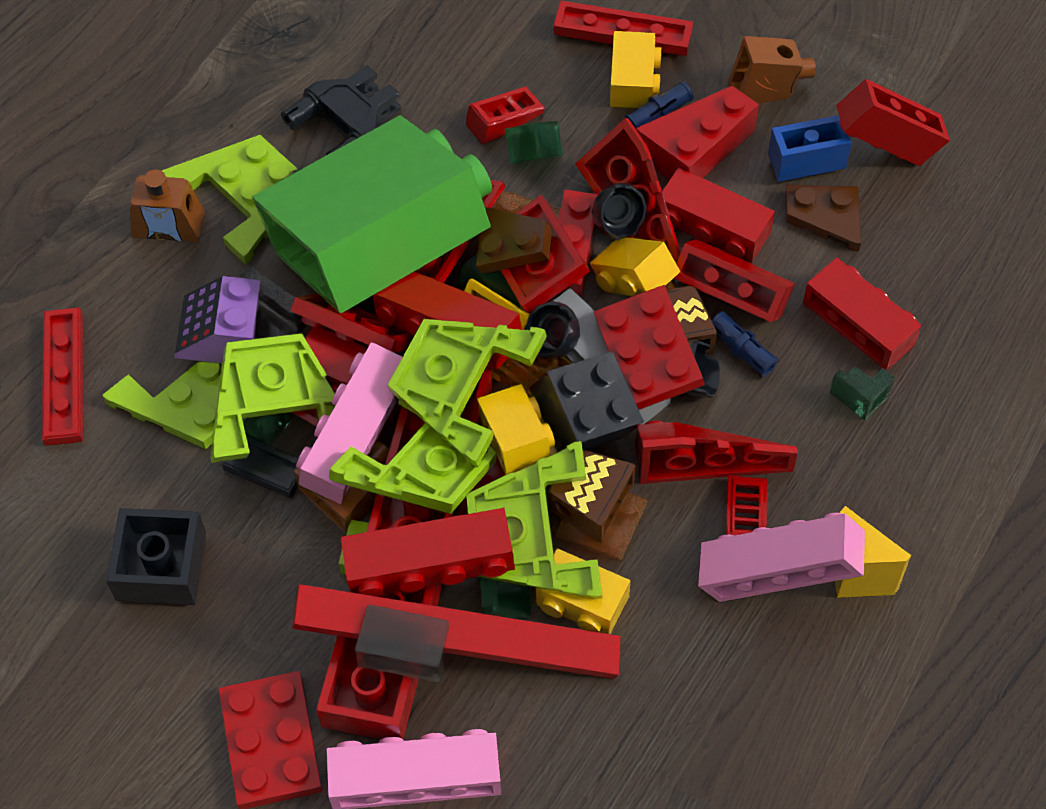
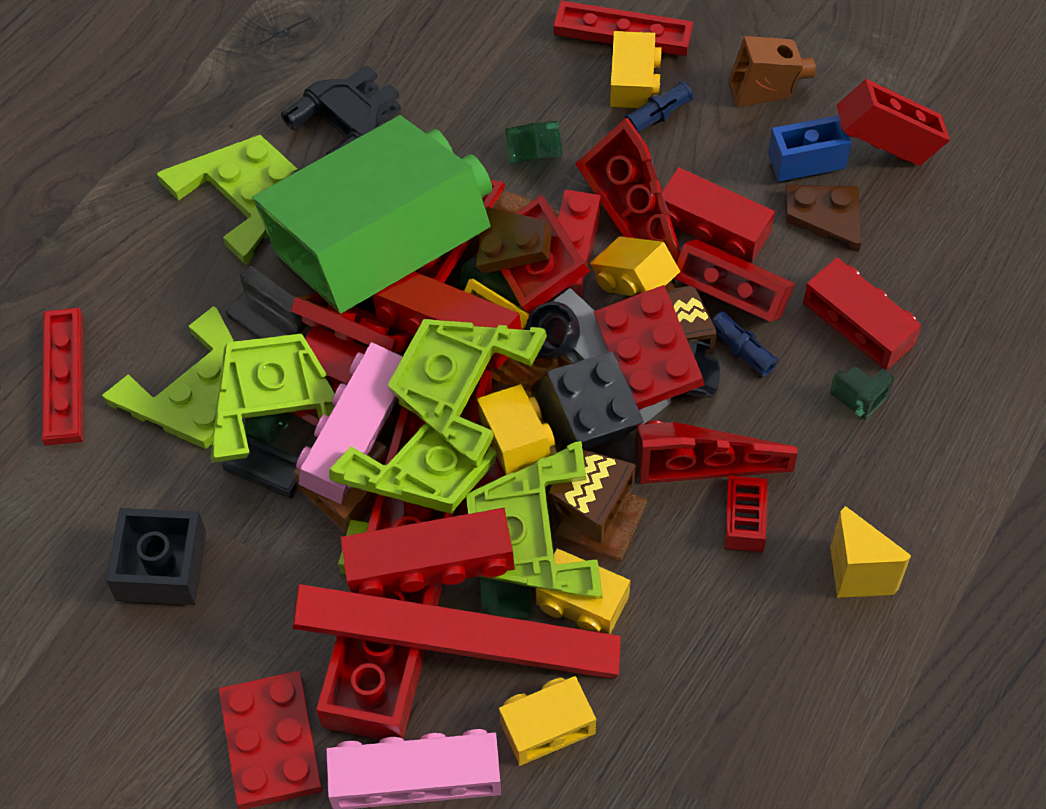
(165, 208): dark orange torso -> none
(217, 315): medium lavender slope -> none
(402, 643): clear smoke panel -> none
(487, 127): red slope -> none
(547, 719): none -> yellow brick
(619, 210): black hair -> none
(700, 133): red wedge -> none
(782, 557): bright pink brick -> none

